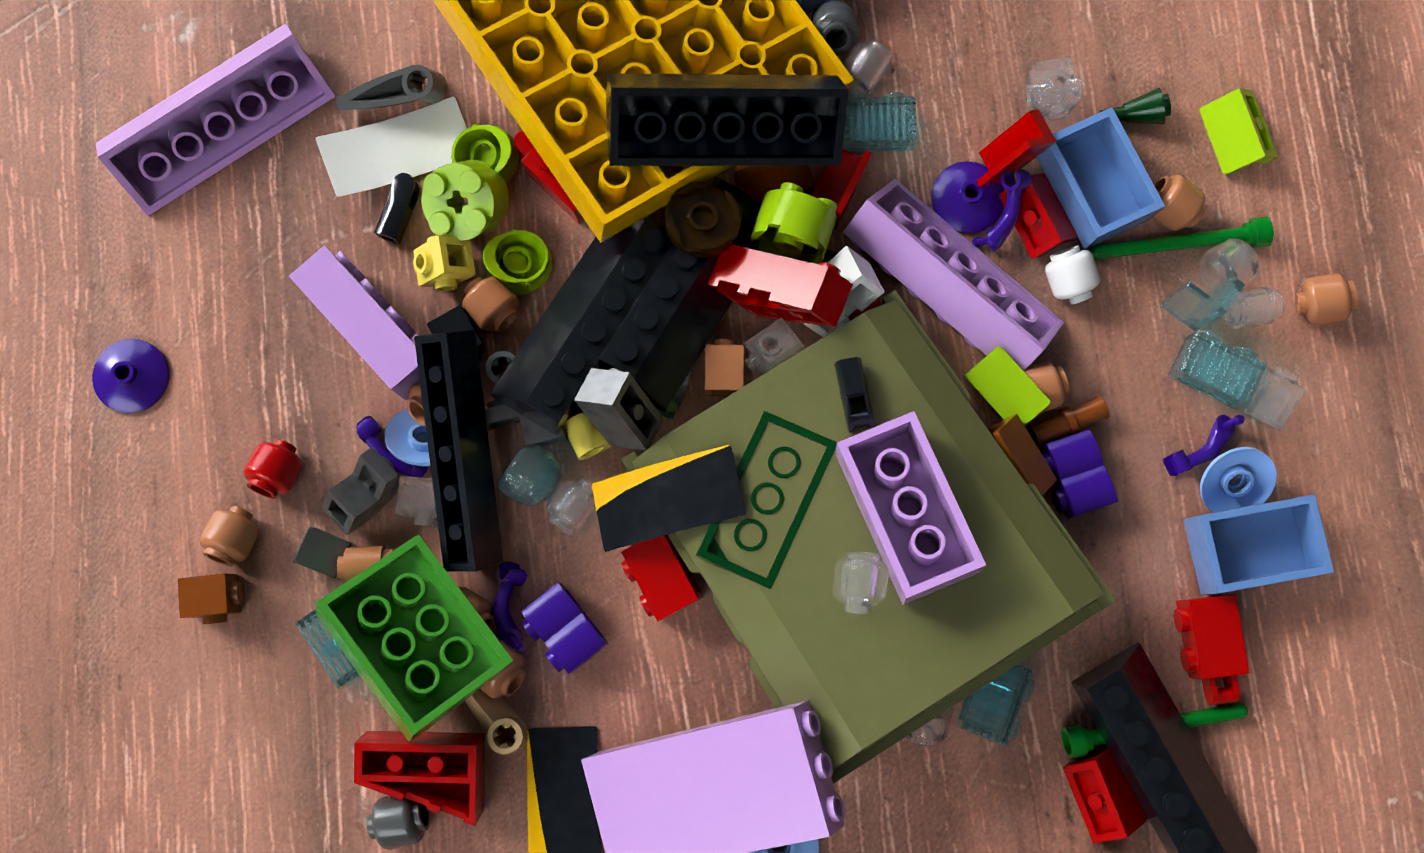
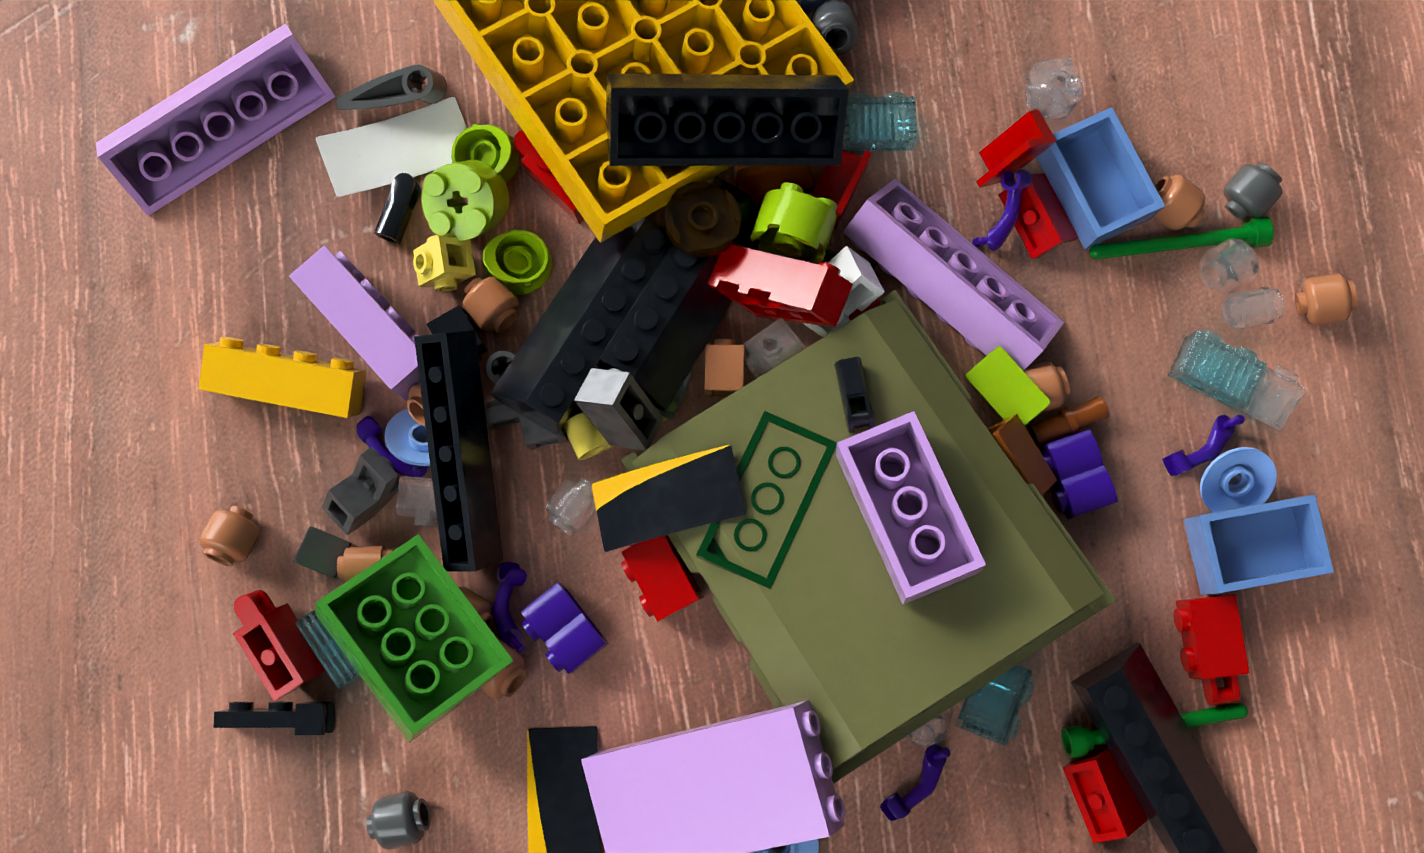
(145, 381): dark purple dish -> none
(210, 597): dark orange brick -> none
(273, 468): red head -> none
(274, 644): none -> red brick
(282, 378): none -> yellow brick
(307, 718): none -> black plate
(432, 770): red wedge -> none
(493, 714): tan piece -> none
(531, 476): clear light blue hair -> none
(860, 581): clear head -> none
(870, 67): clear head -> none
(934, 760): none -> dark purple piece
(958, 210): dark purple dish -> none
(1072, 274): white head -> none
(1146, 109): dark green cone -> none
(1199, 308): clear light blue panel -> none
(1238, 131): lime panel -> none
(1252, 191): none -> dark grey head

